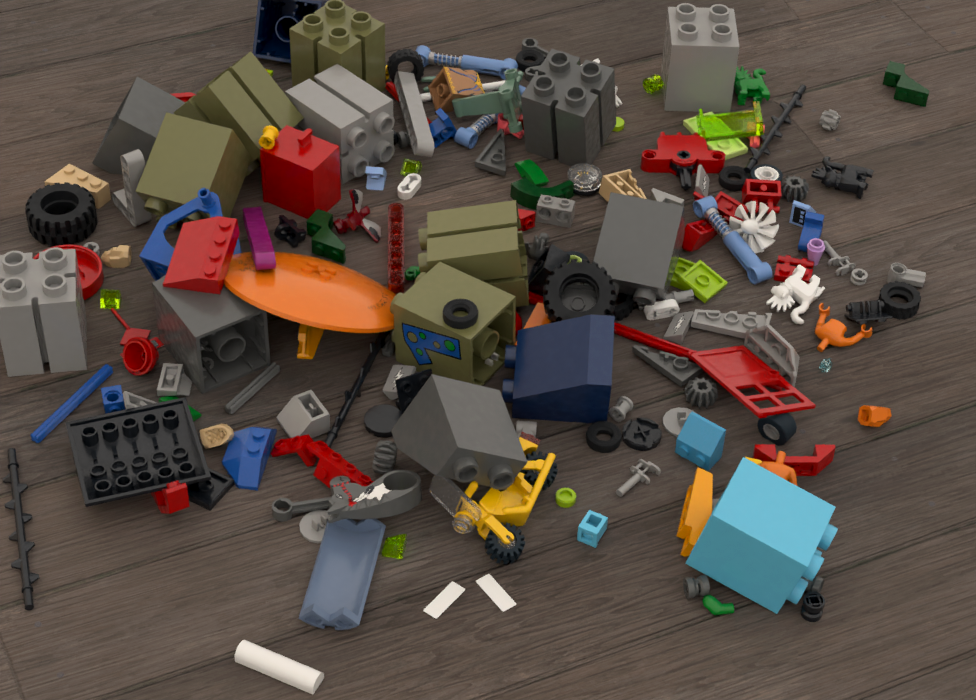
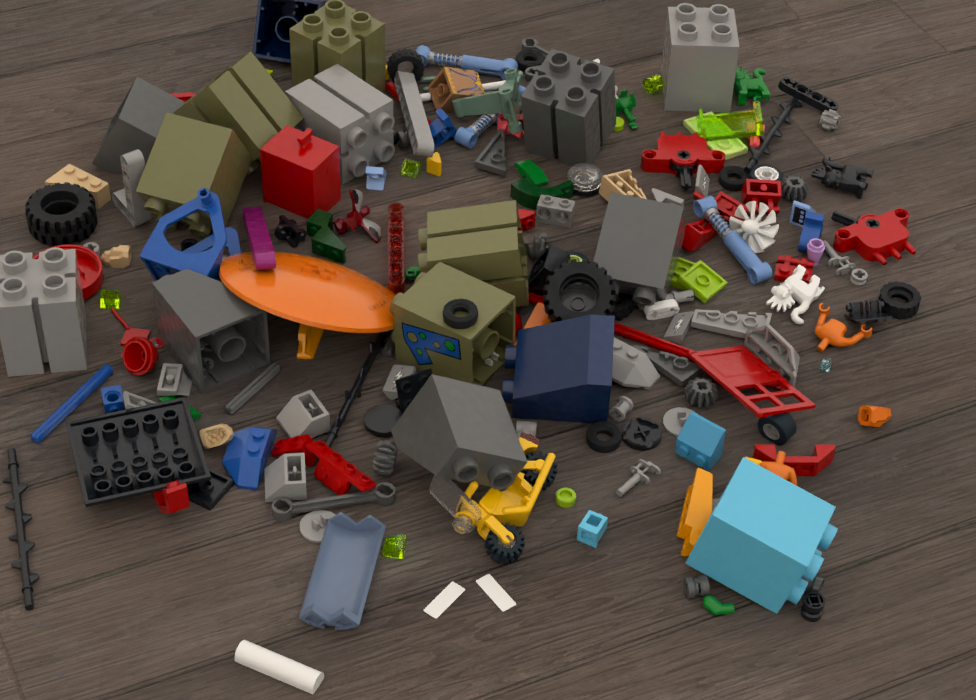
(203, 255): red slope -> none
(268, 138): yellow bush -> none
(286, 478): none -> light grey slope
(385, 497): dark grey animal -> none
(409, 186): white beam -> none
(434, 164): none -> yellow slope
(625, 105): none -> green piece
(632, 367): none -> light grey wedge
(808, 95): none -> black beam
(874, 235): none -> red piece
(900, 273): light grey piece -> none
(906, 88): dark green arch -> none

